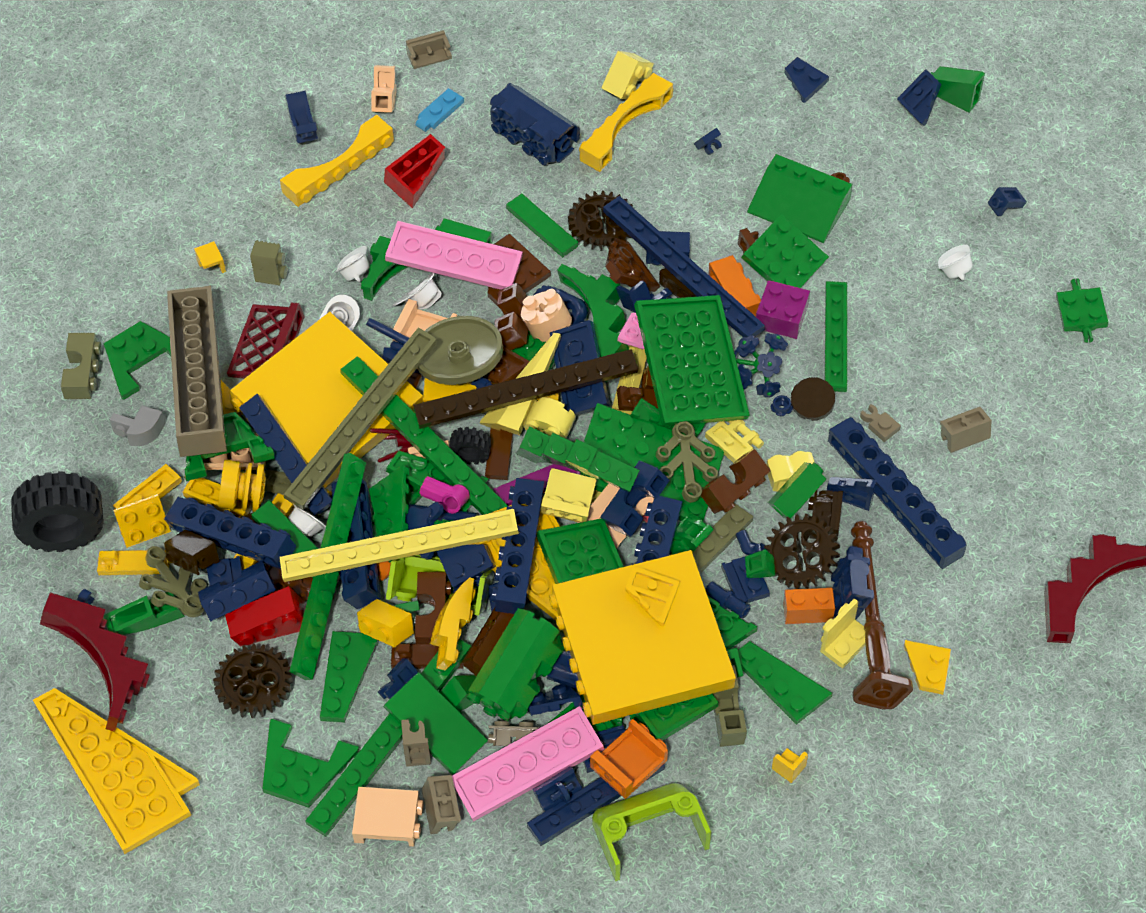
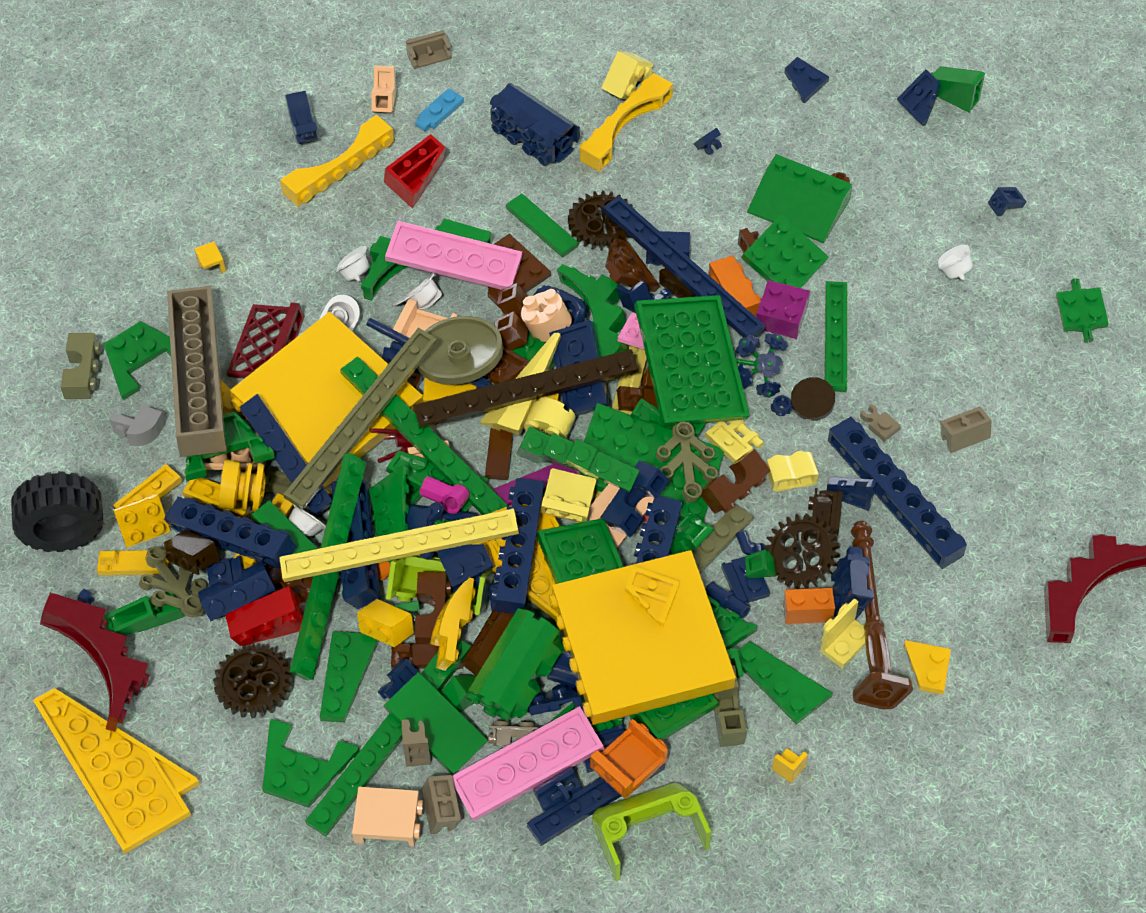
(268, 263): olive brick -> none
(470, 445): black tyre -> none
(797, 489): green brick -> none

